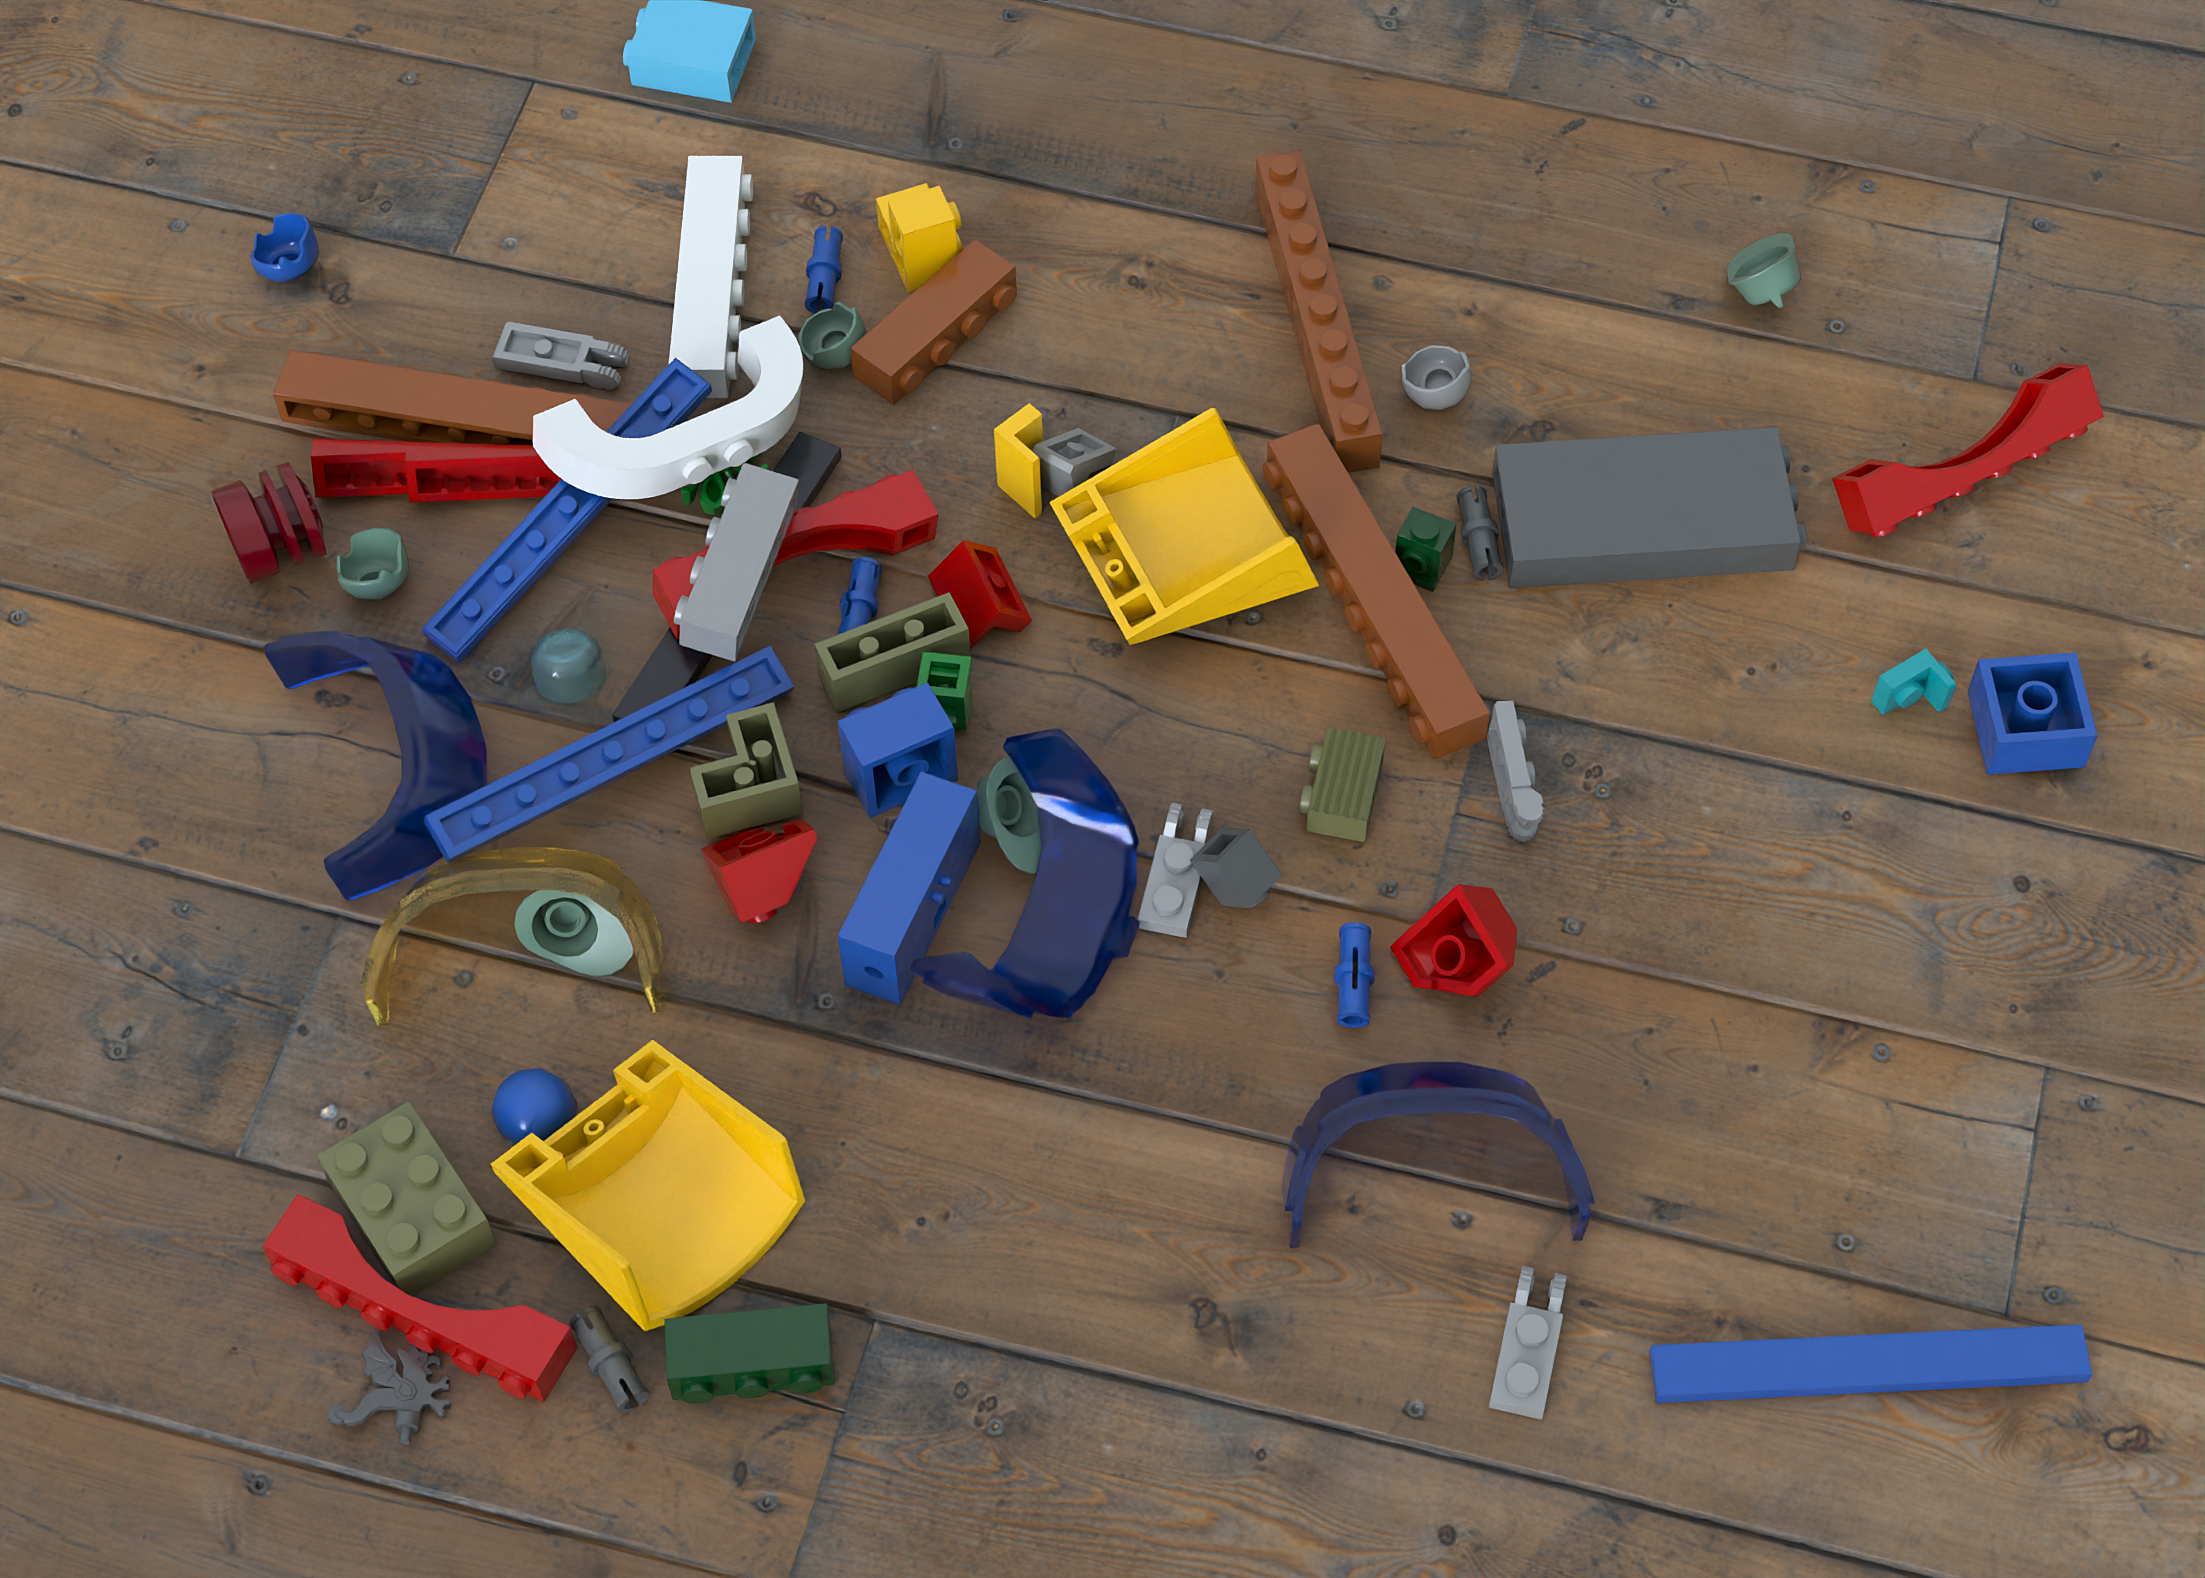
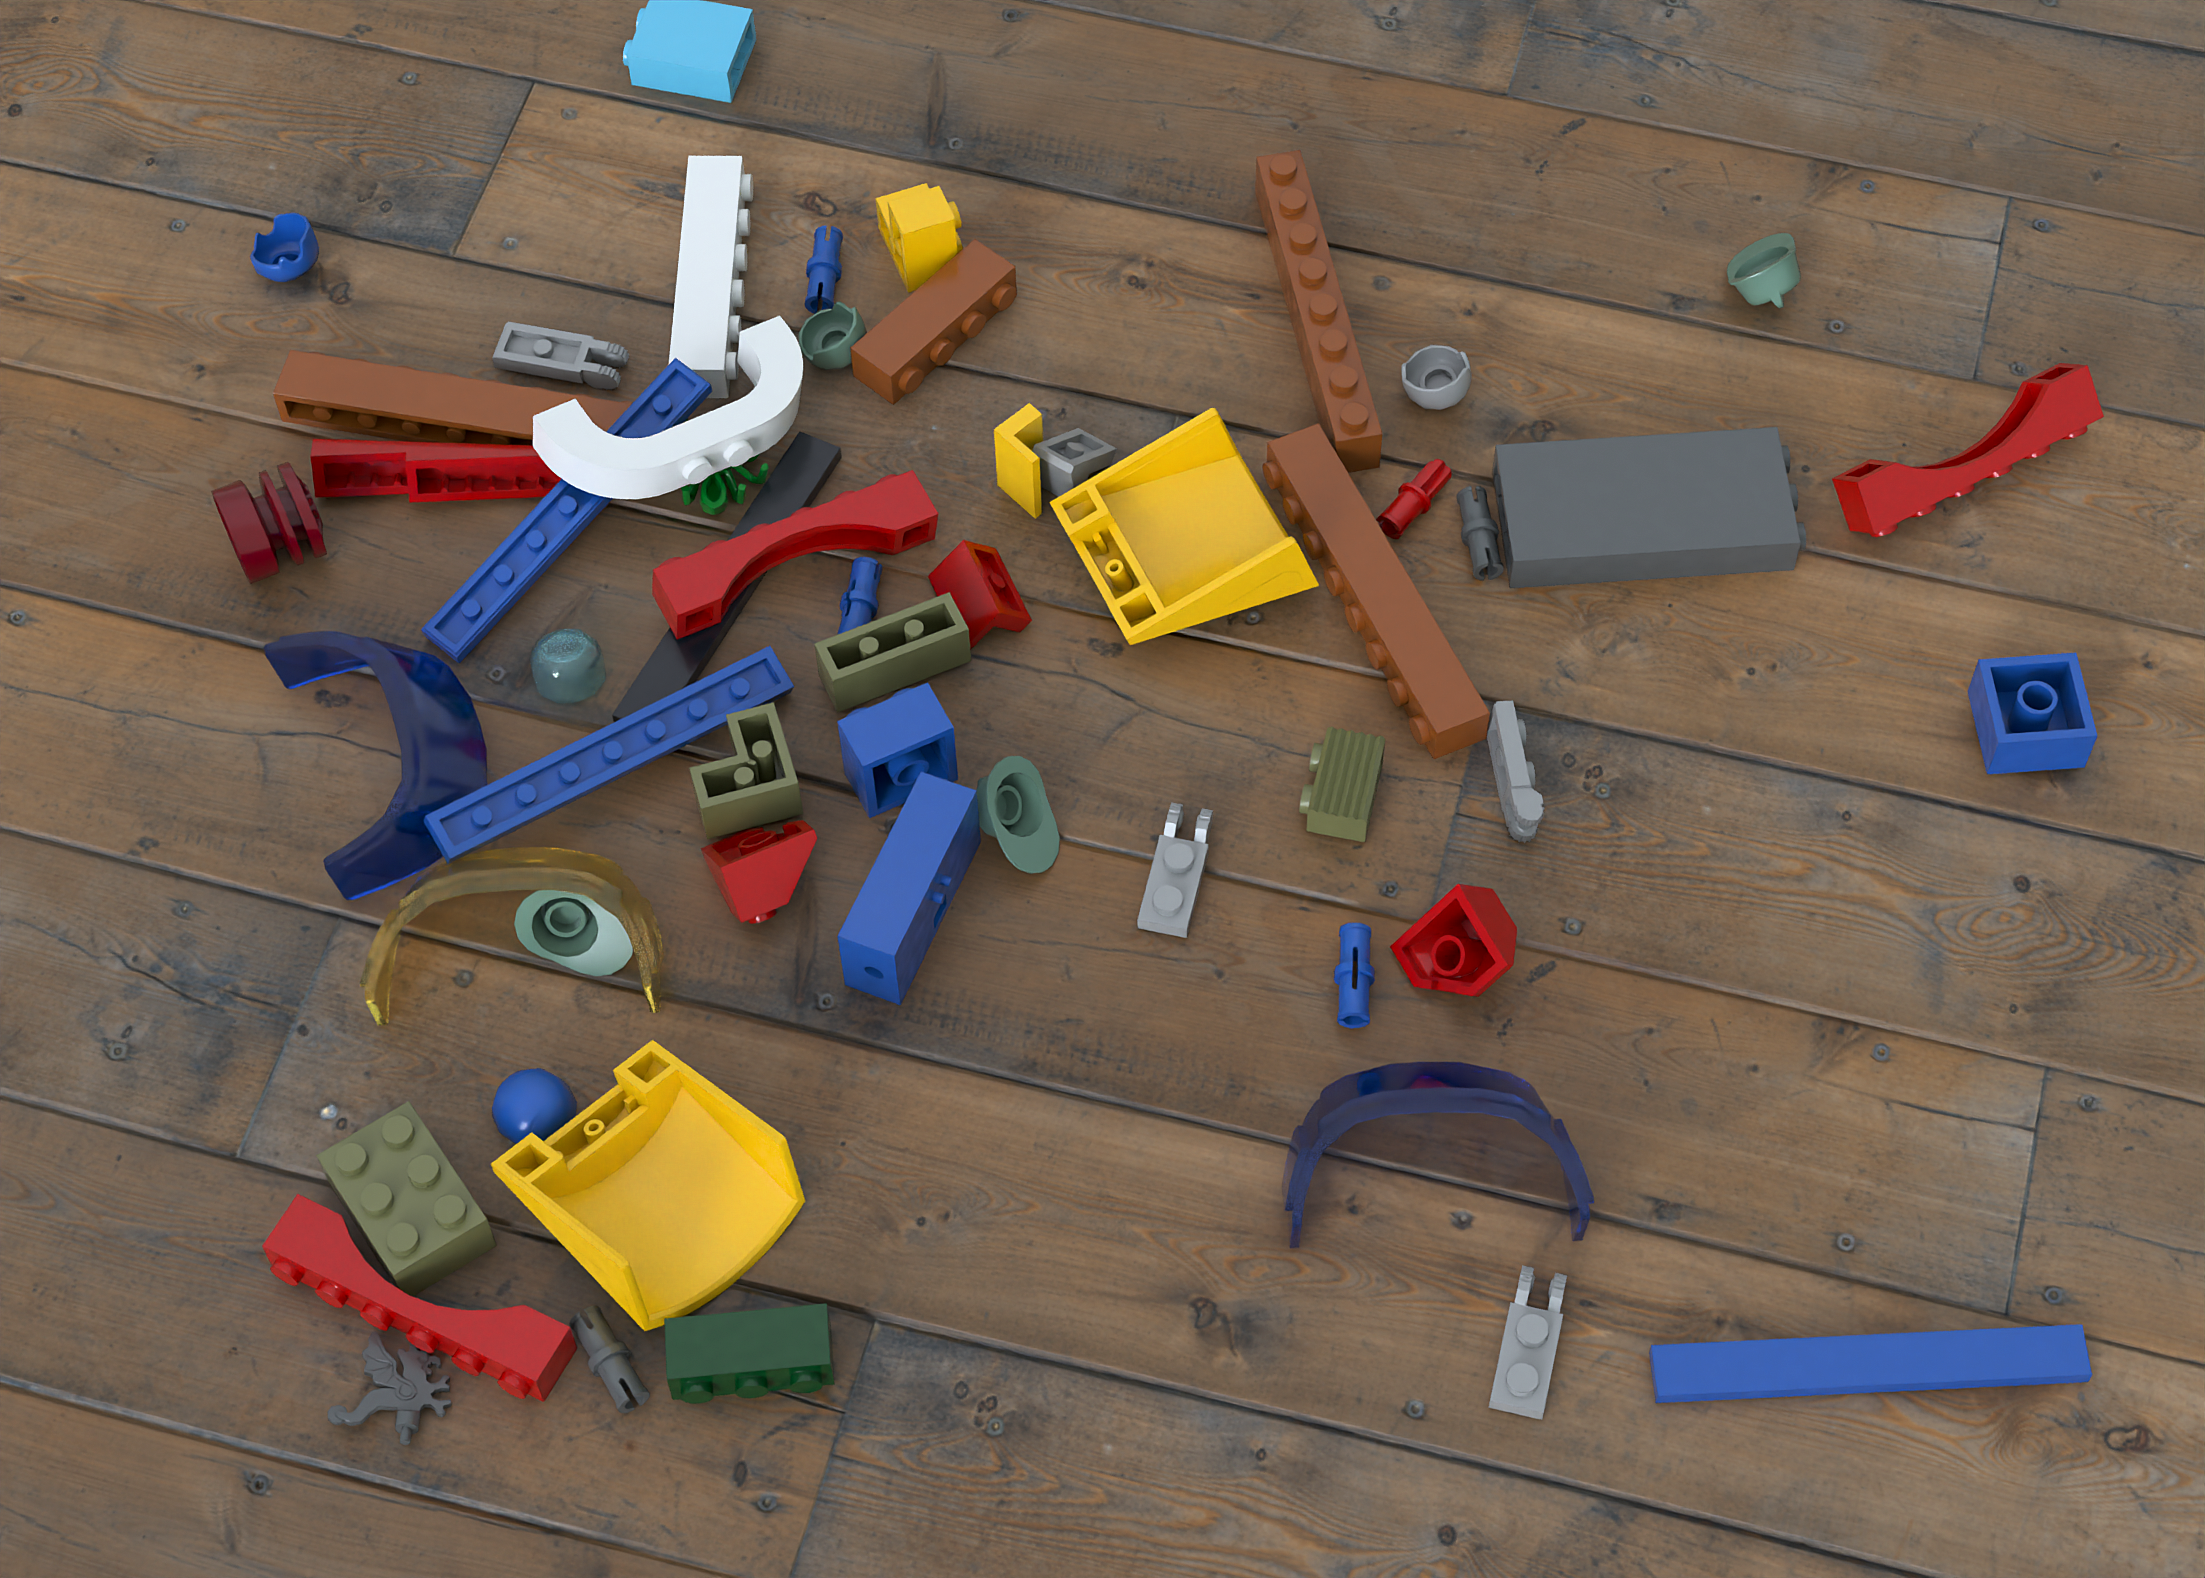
(374, 564): sand green hair -> none
(737, 562): light grey brick -> none
(951, 683): green brick -> none
(1079, 895): clear blue piece -> none
(1236, 868): dark grey brick -> none
(1414, 498): none -> red axle
(1425, 547): dark green brick -> none
(1911, 680): teal bracket -> none

